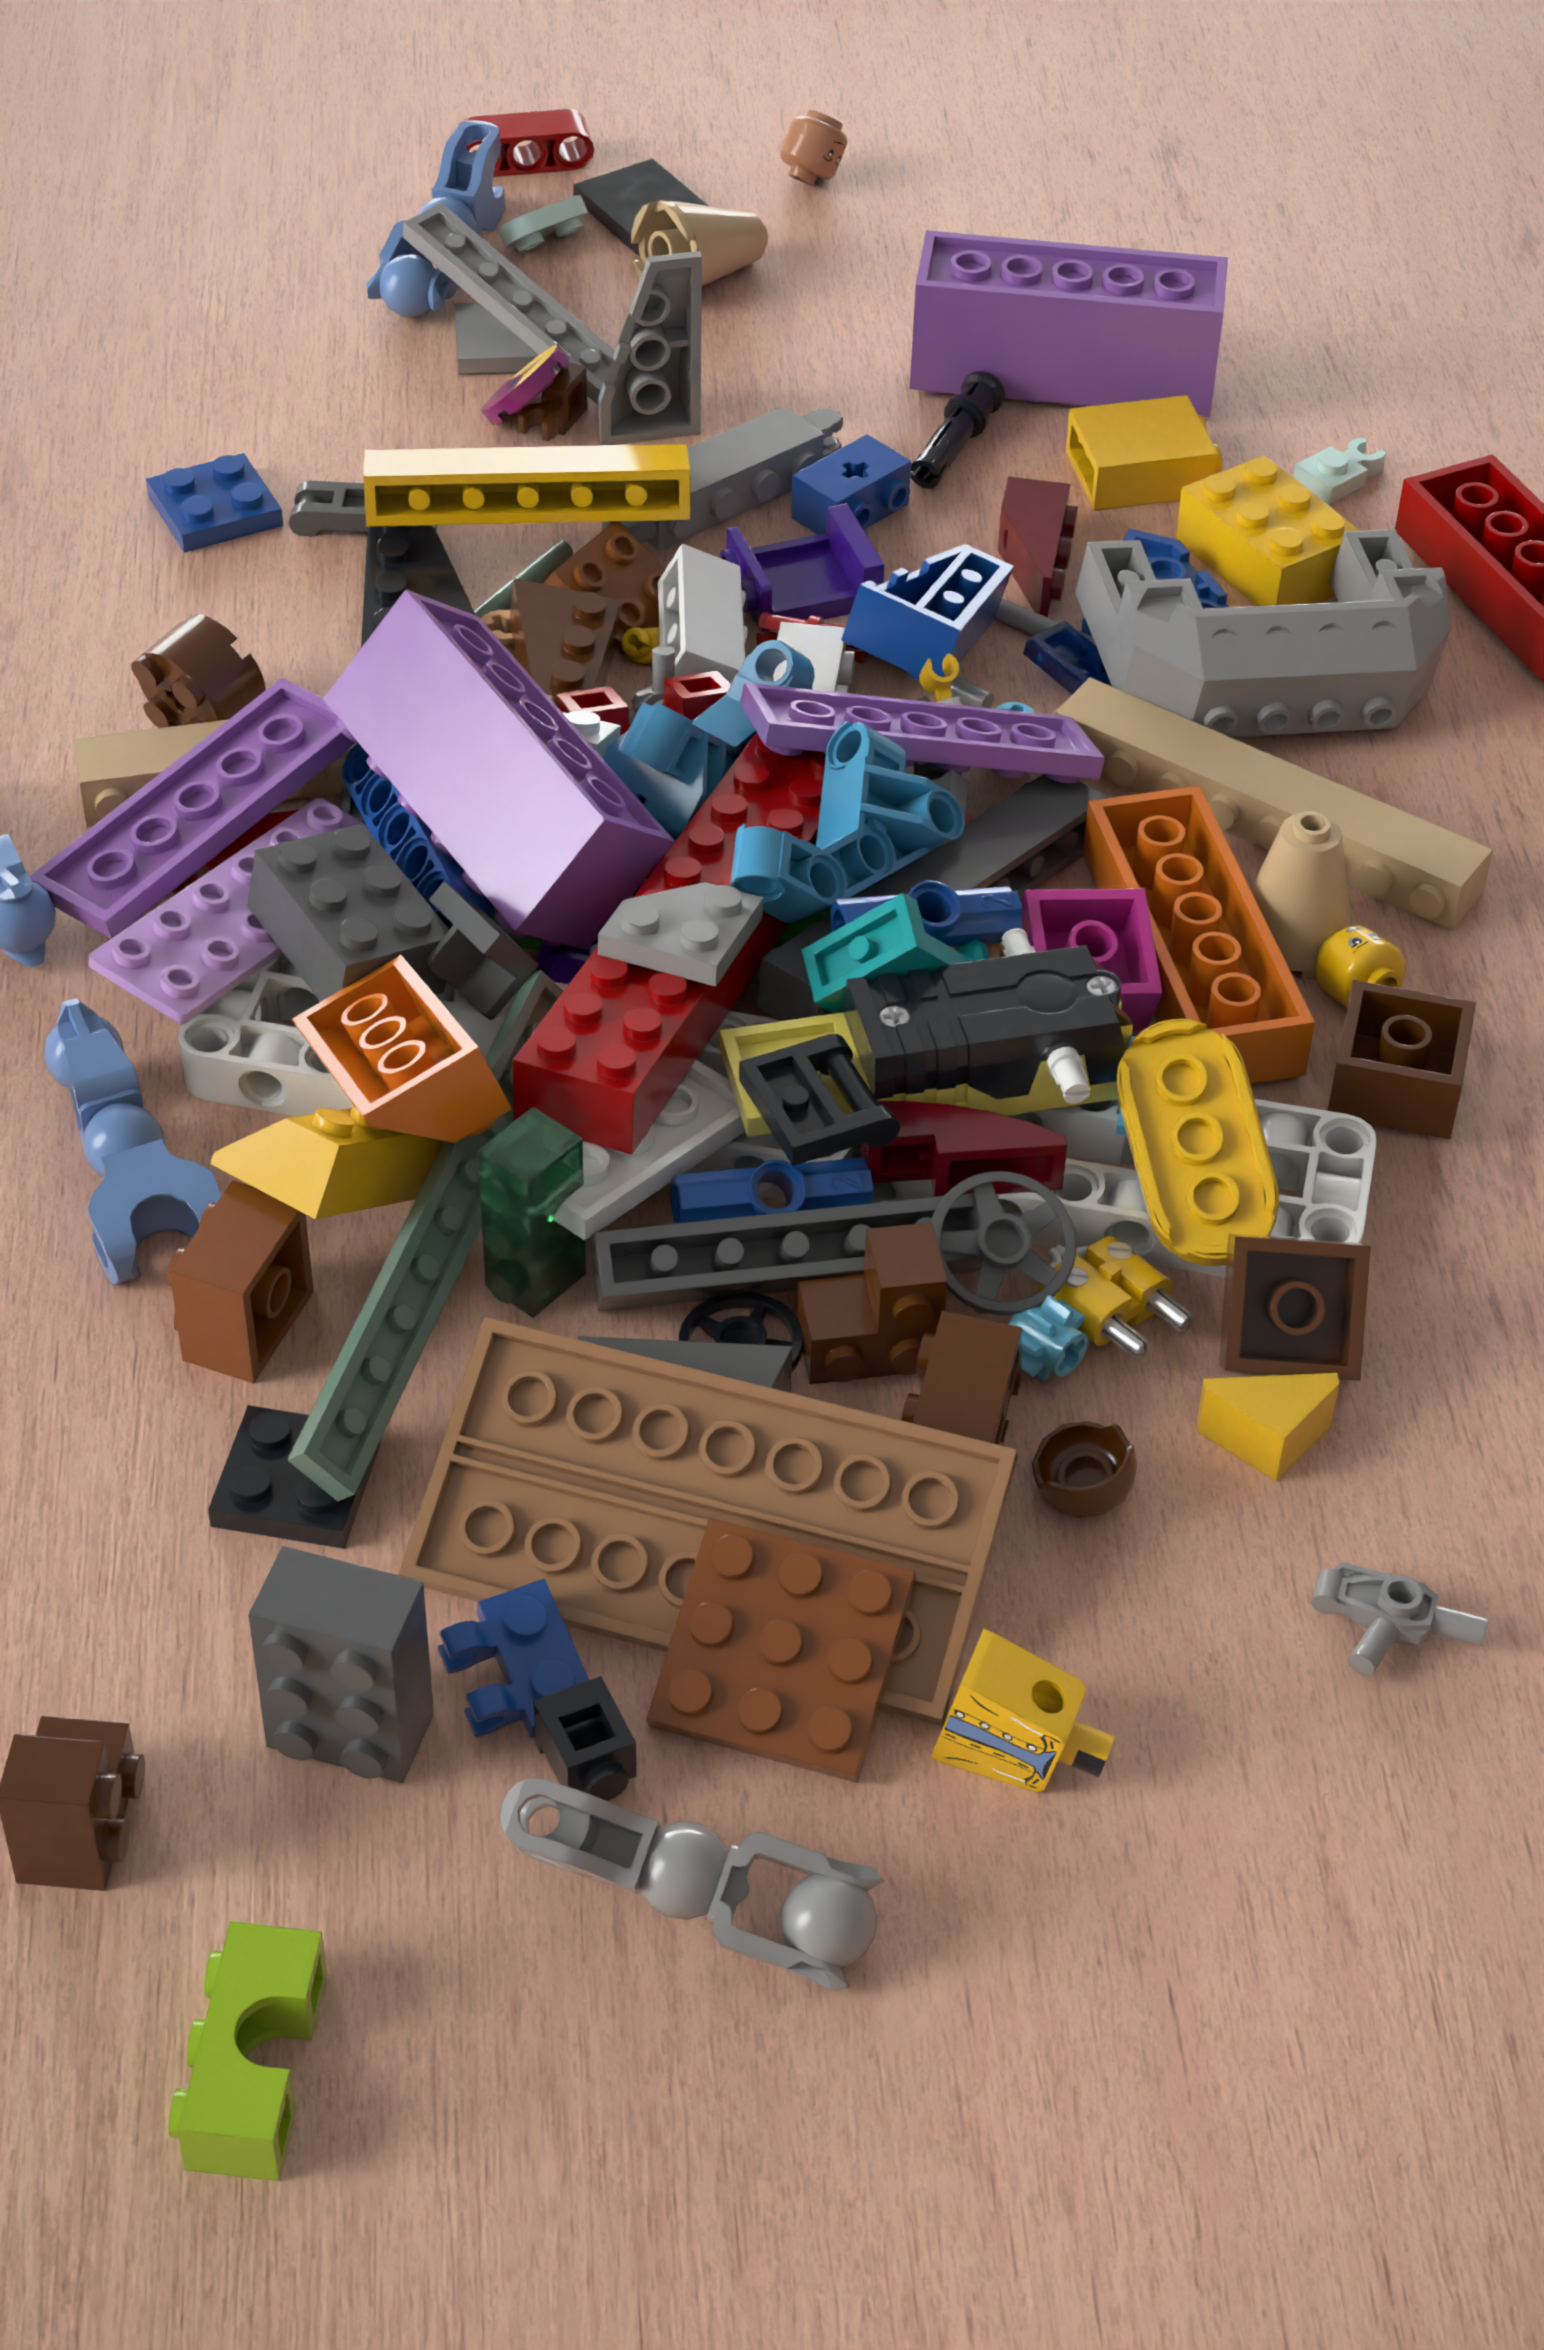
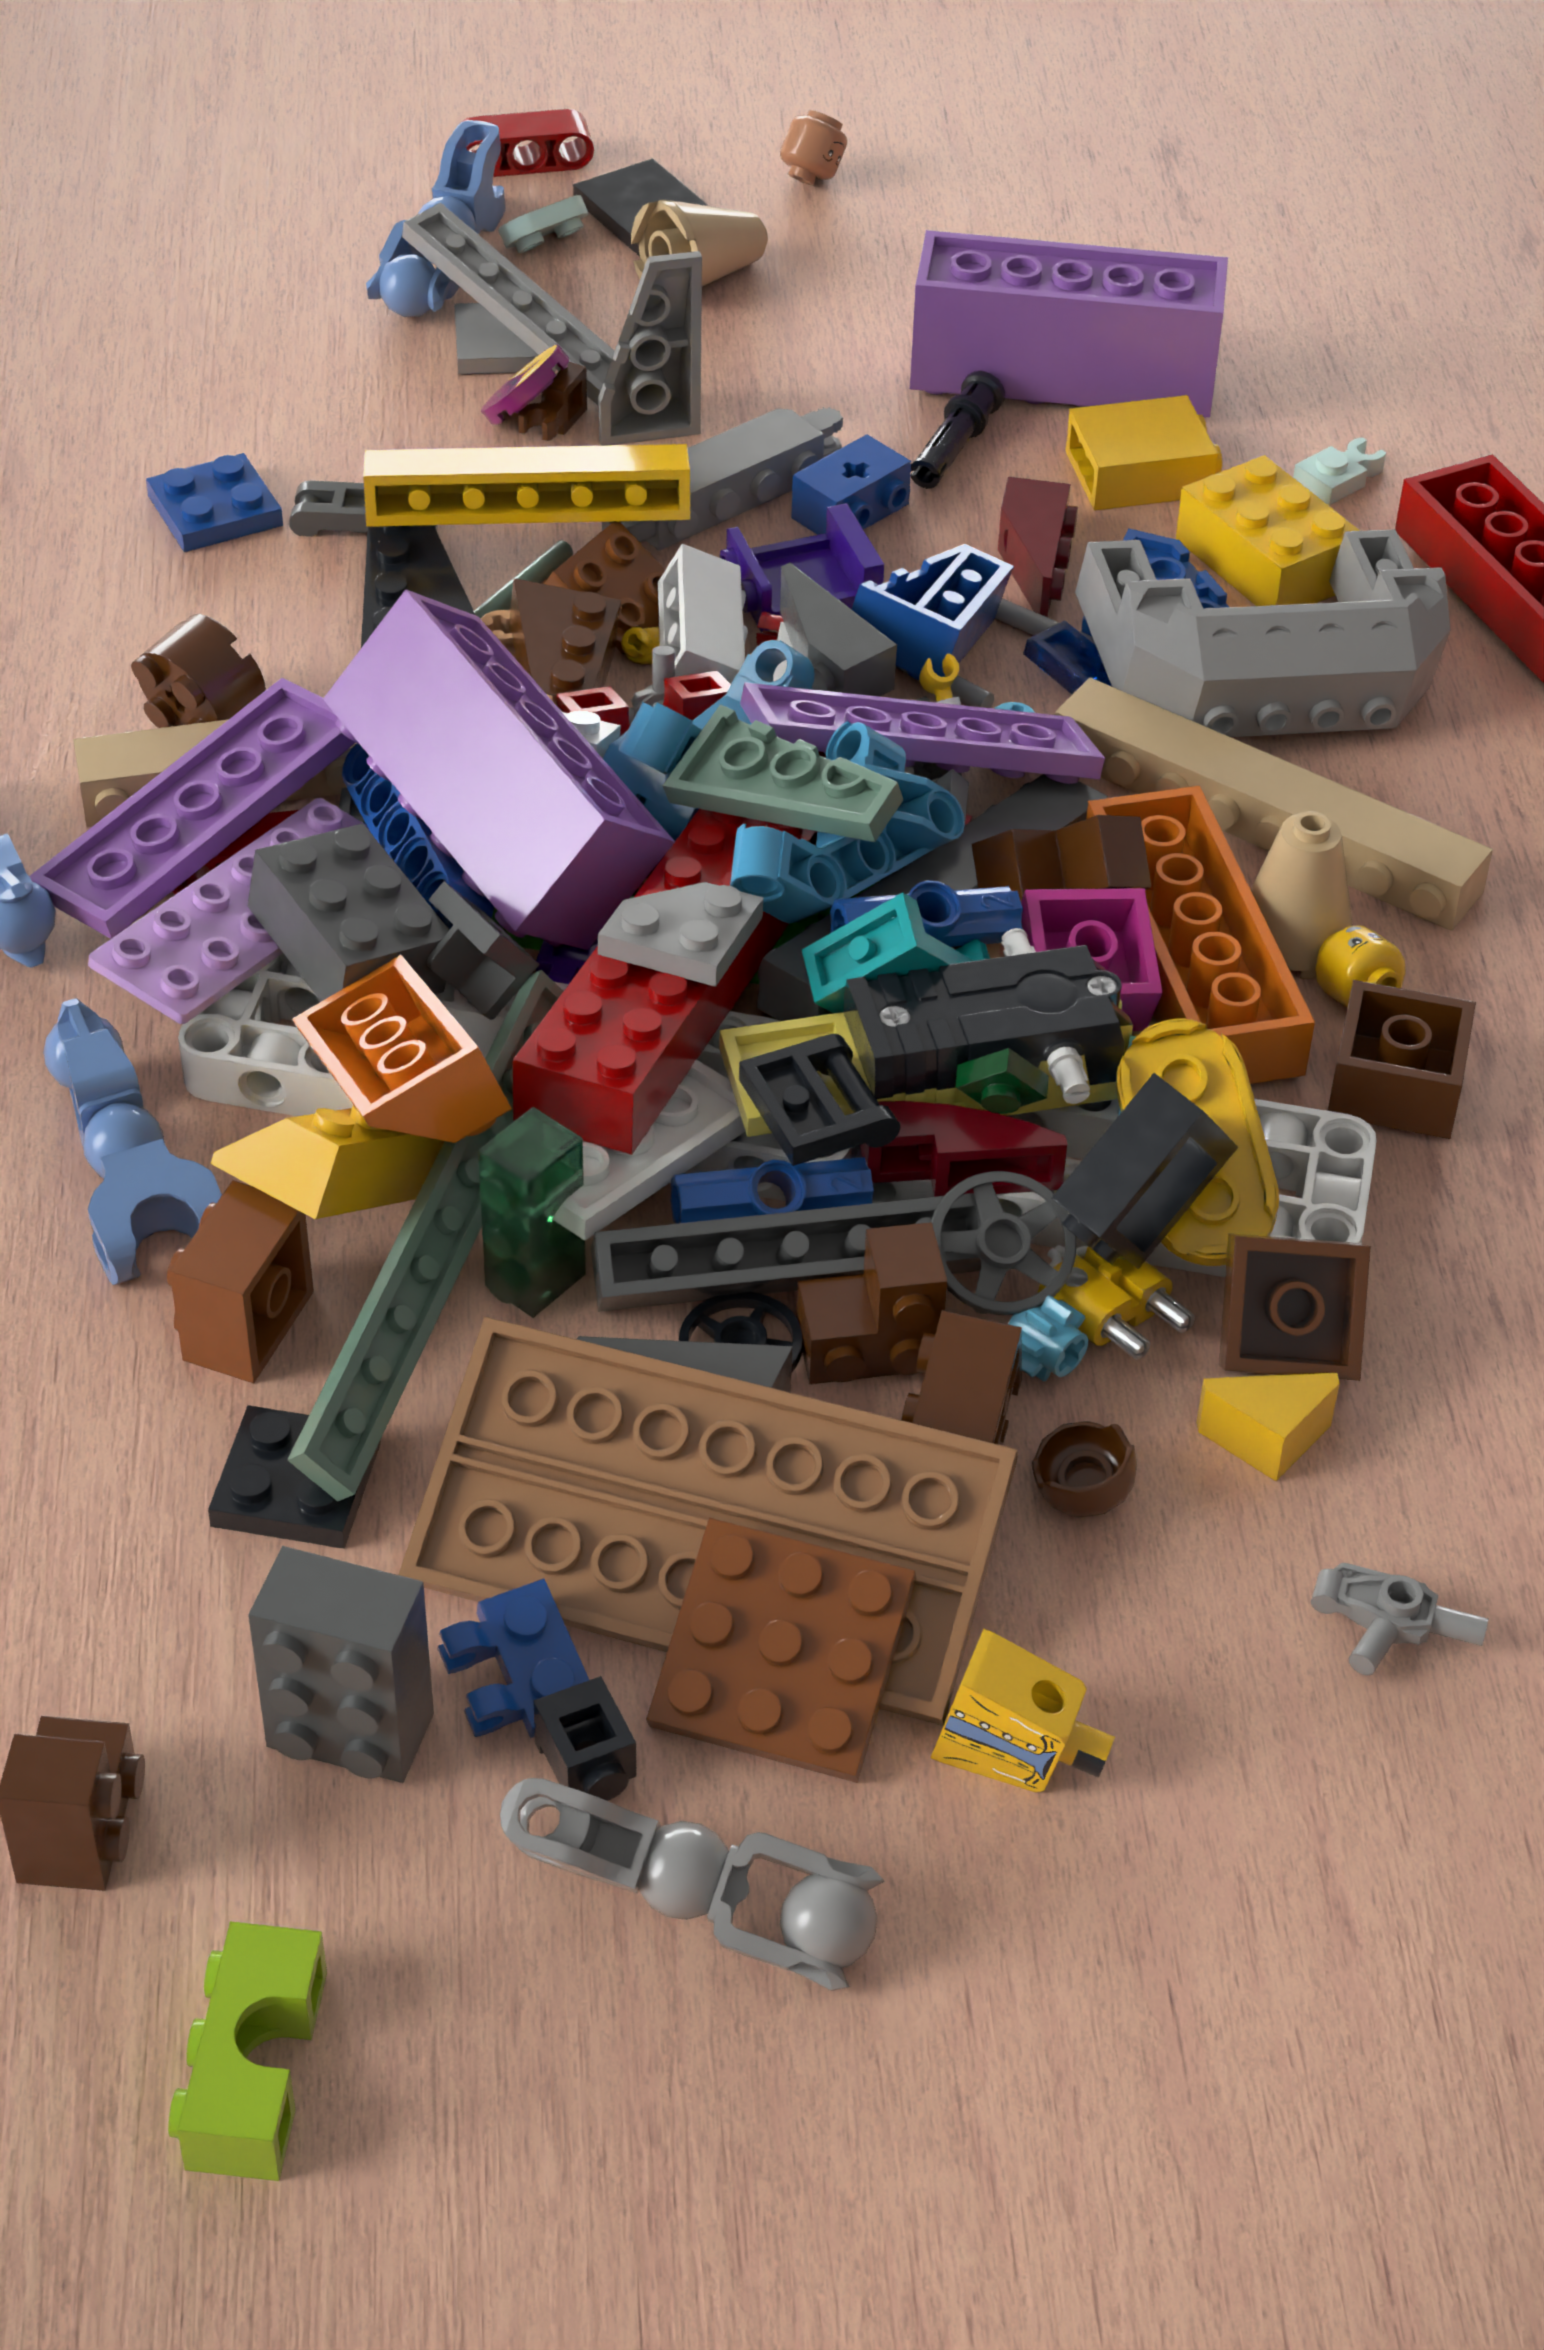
(768, 779): none -> sand green wing
(839, 643): none -> dark grey slope
(1002, 1081): none -> dark green plate
(1084, 855): none -> reddish brown brick
(1143, 1174): none -> black window

